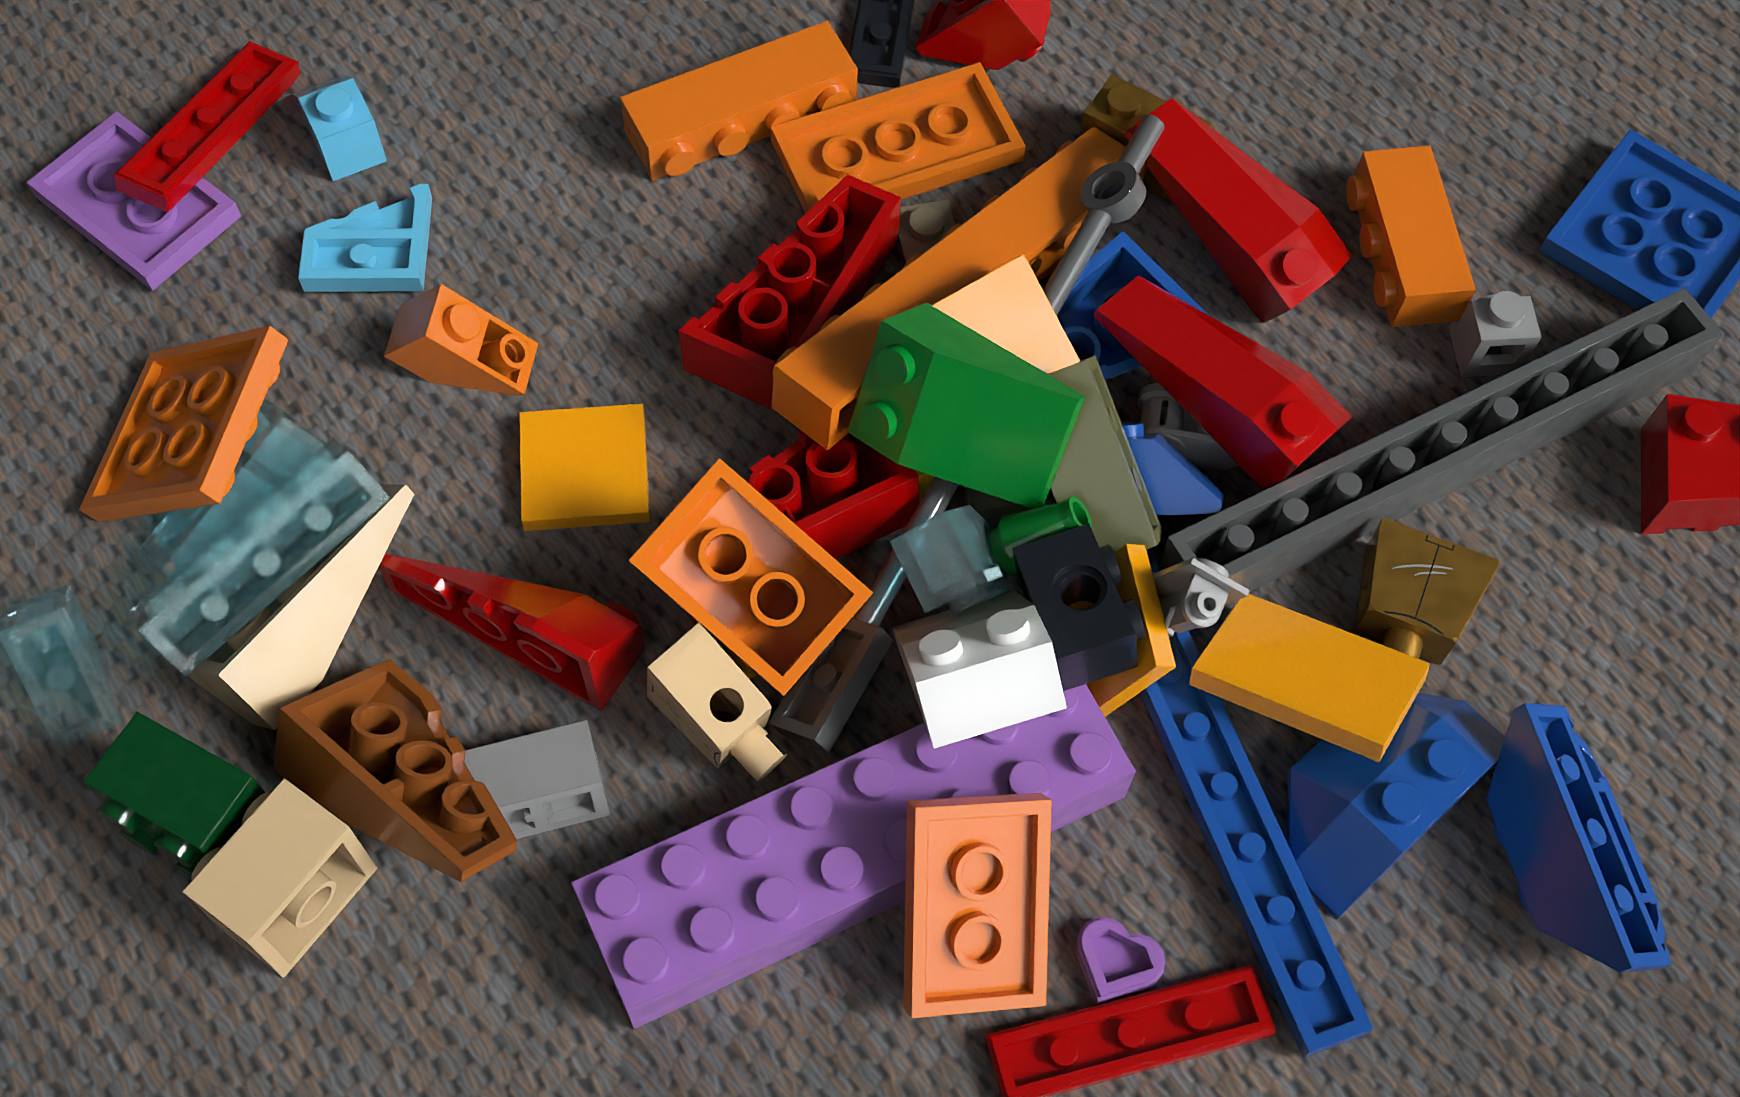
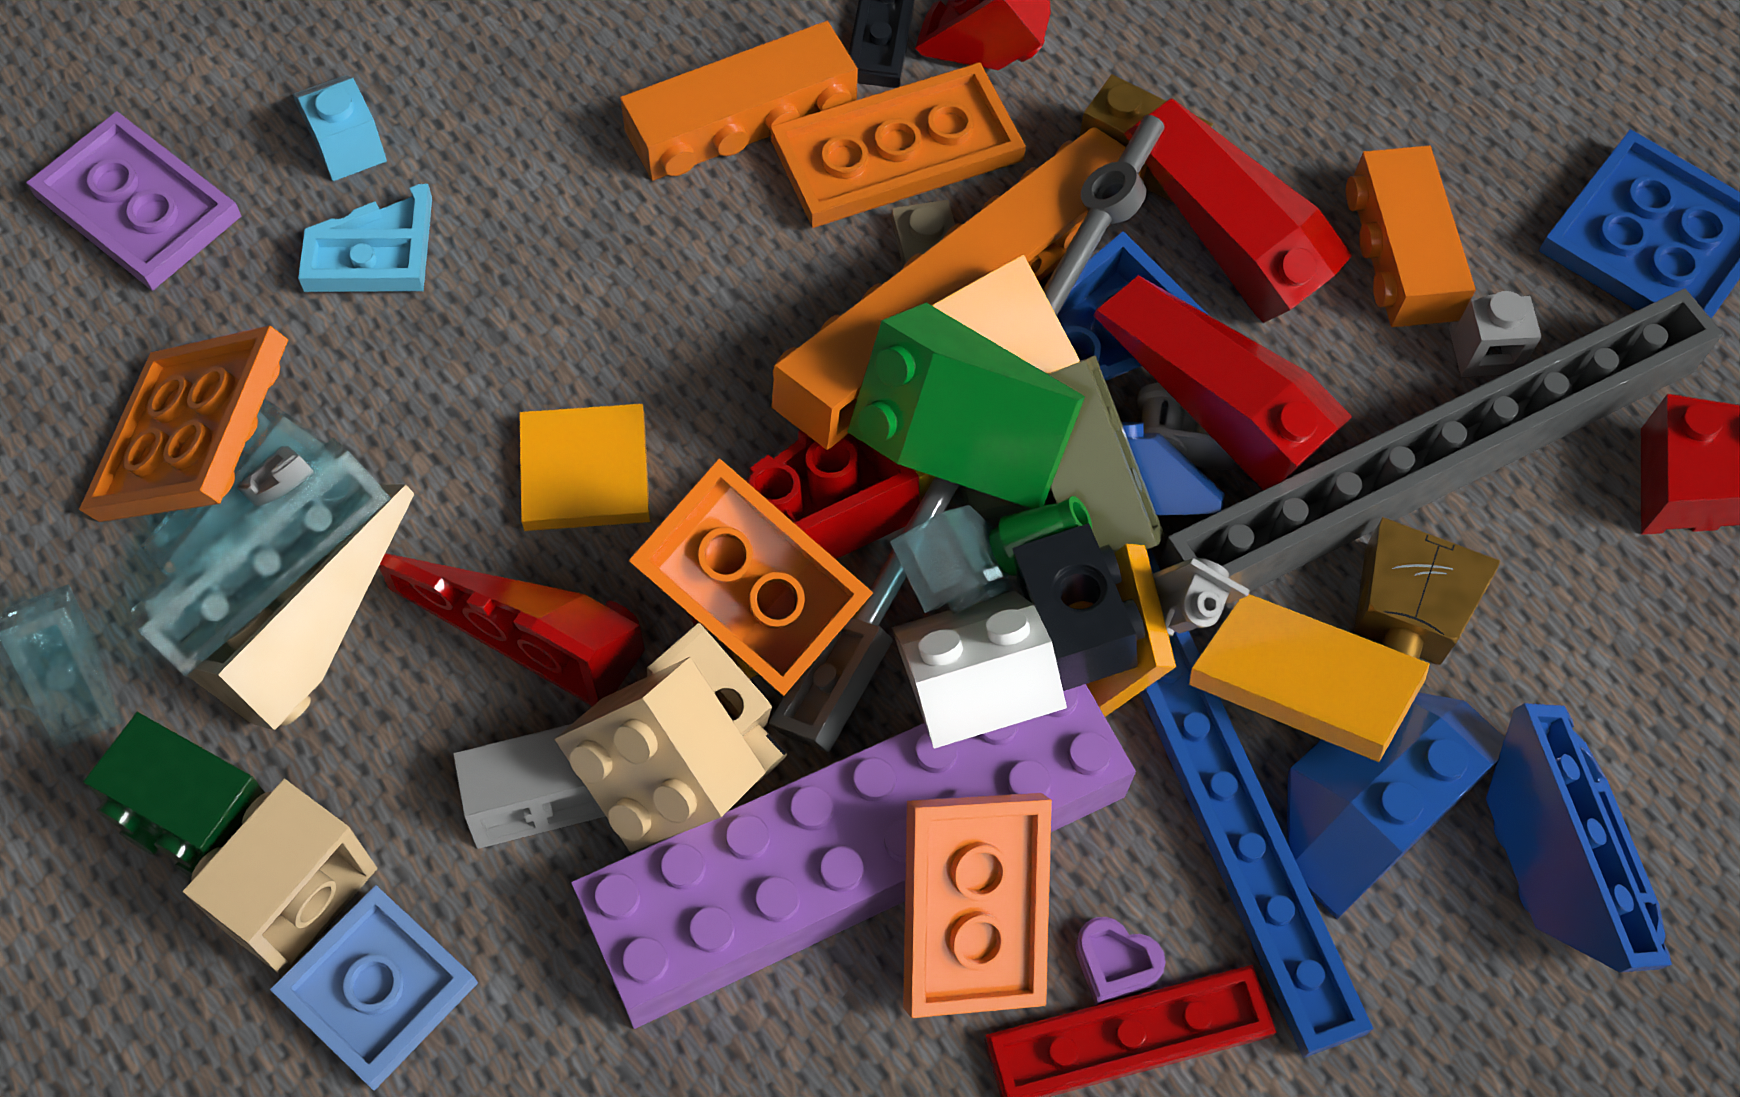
(206, 127): red tile -> none
(275, 477): none -> light grey tile
(374, 987): none -> medium blue plate
(388, 768): dark orange wedge -> none
(460, 344): orange slope -> none
(661, 756): none -> tan brick
(793, 289): red wedge -> none

